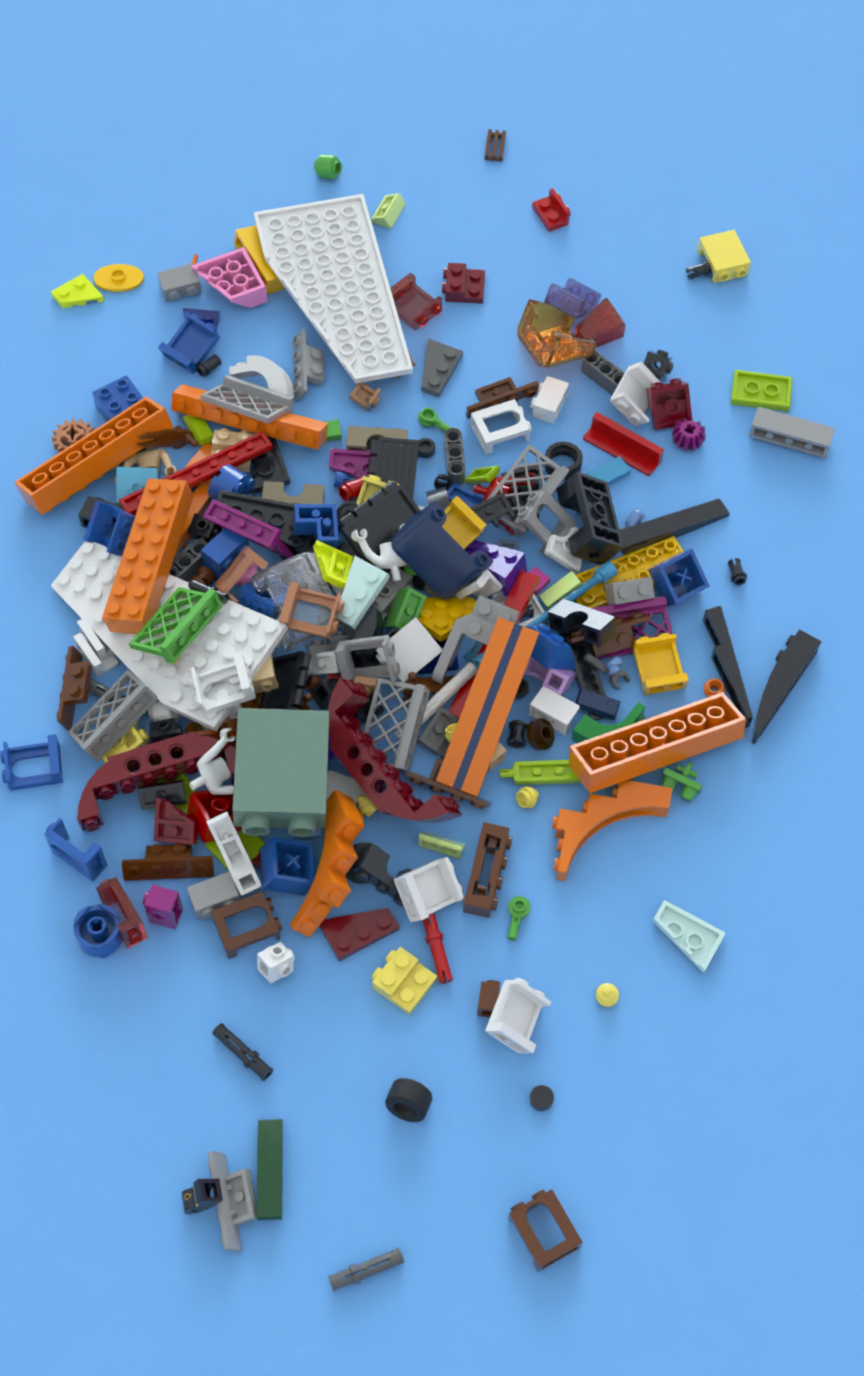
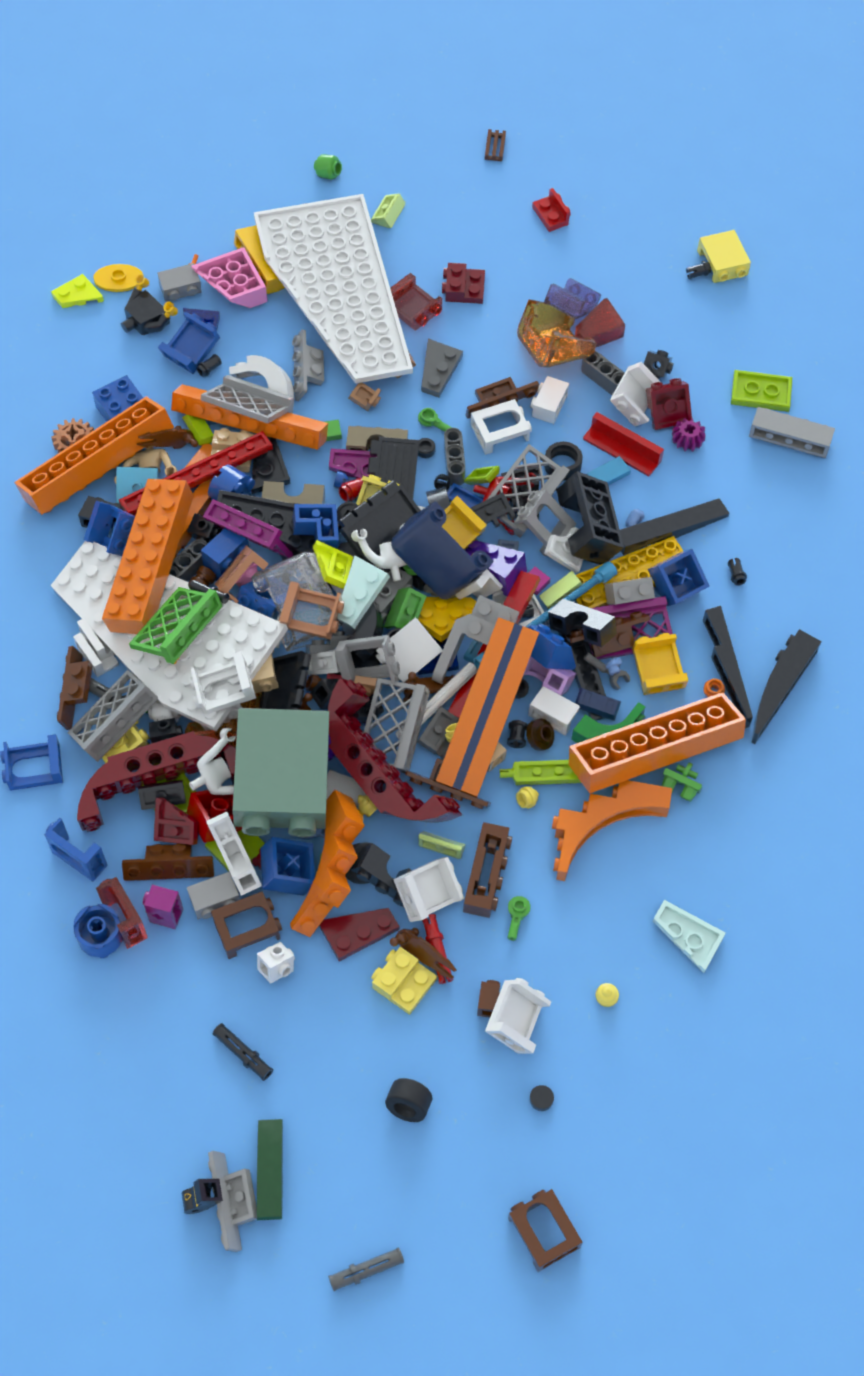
(145, 312): none -> black torso
(422, 950): none -> reddish brown piece

